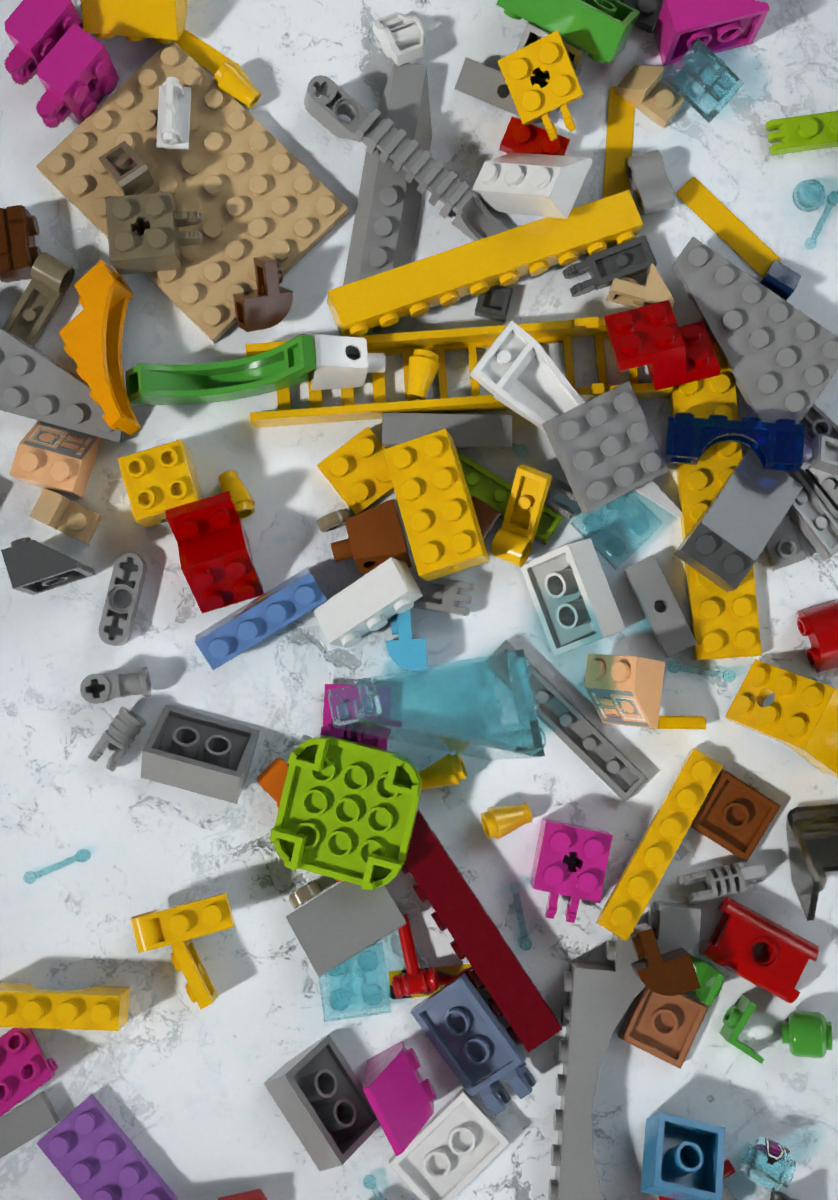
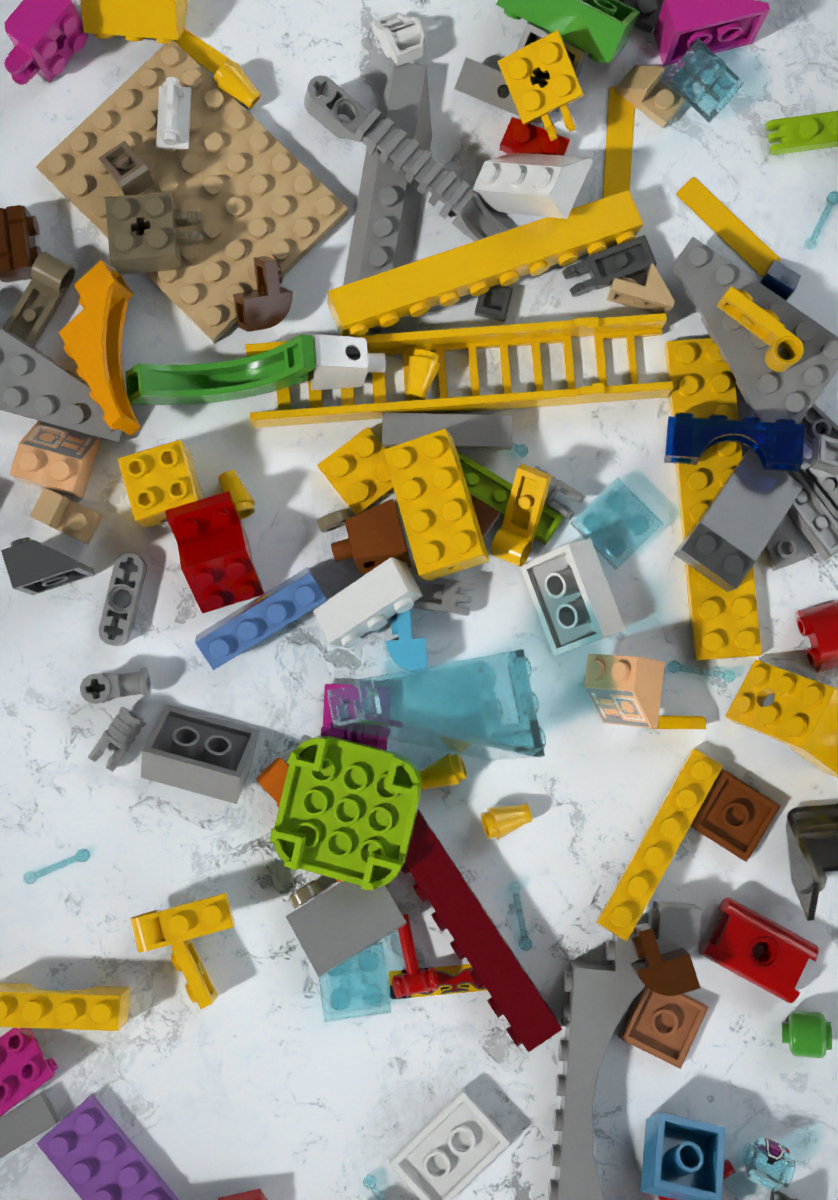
(75, 78): dark pink hinge -> none
(323, 1103): light grey slope -> none
(398, 1094): dark pink slope -> none
(474, 1043): sand blue tile -> none
(533, 386): white plate -> none
(581, 880): dark pink hinge -> none
(582, 736): light grey tile -> none
(605, 447): light grey plate -> none
(649, 182): light grey axle -> none
(653, 339): red bracket -> none
(670, 625): light grey tile -> none
(709, 979): bright green bracket -> none
(723, 881): light grey hinge -> none
(734, 1022): bright green bracket -> none
(764, 325): none -> yellow plate
(809, 195): clear light blue plate -> none

